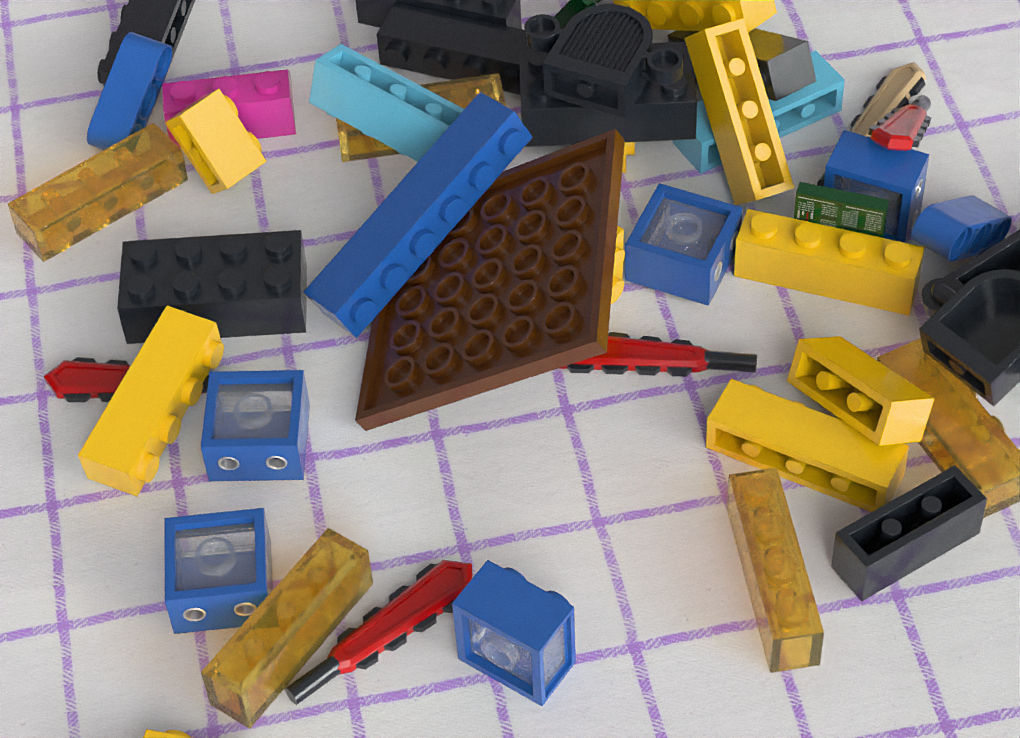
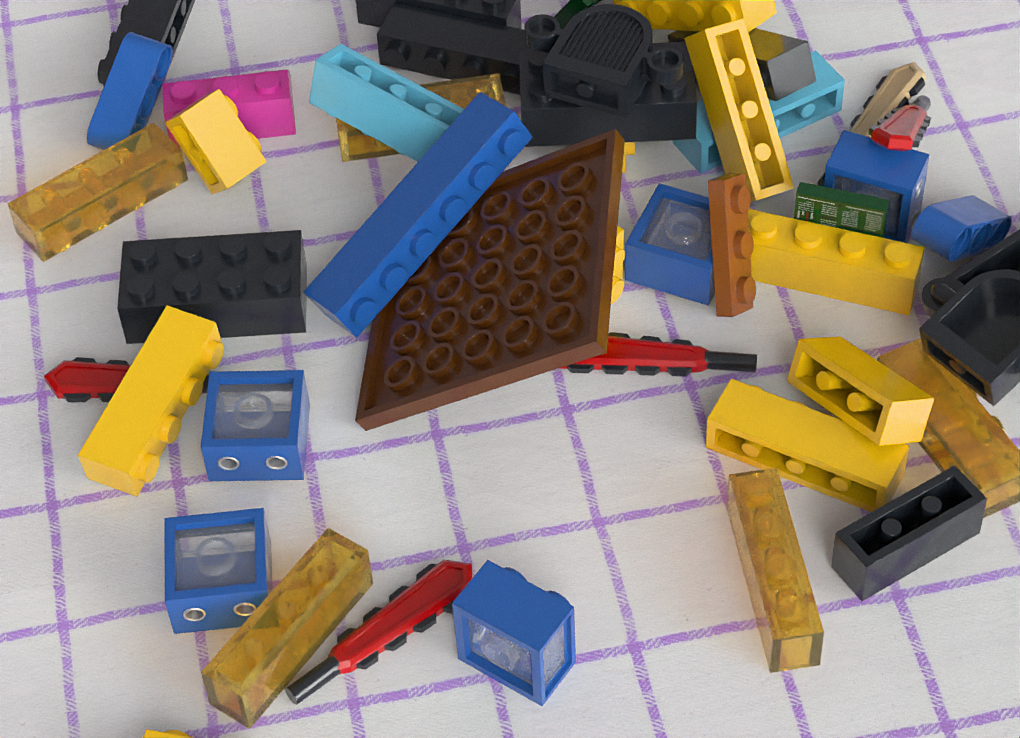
(731, 244): none -> dark orange plate

